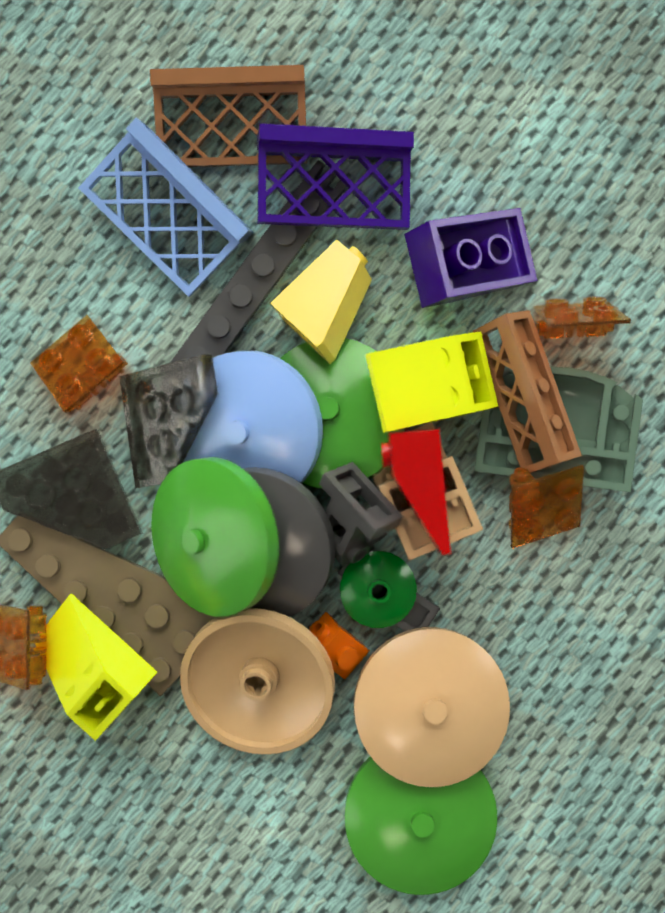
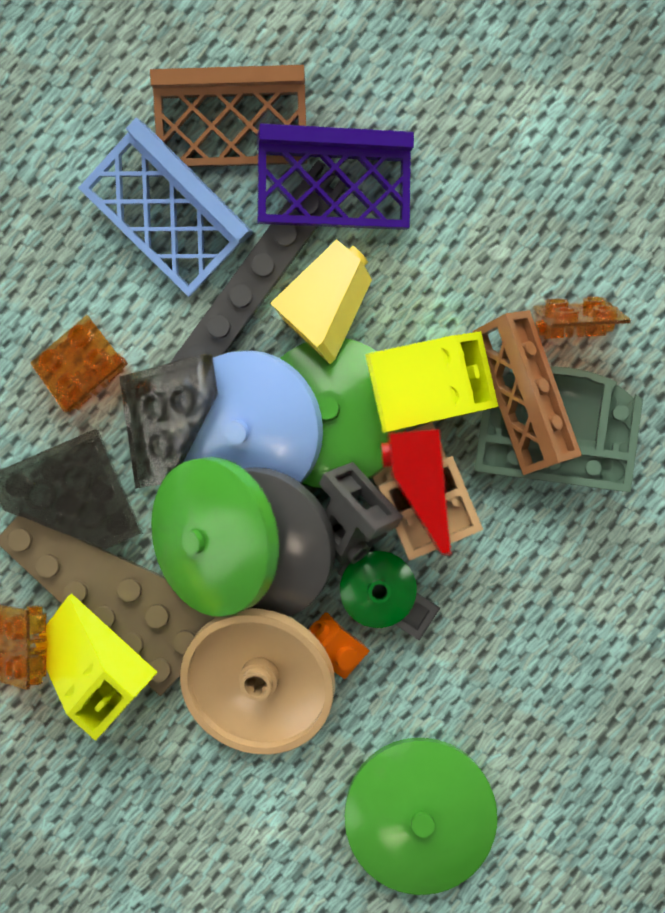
(431, 707): tan dish -> none
(470, 256): dark purple slope -> none
(544, 504): clear orange hinge -> none

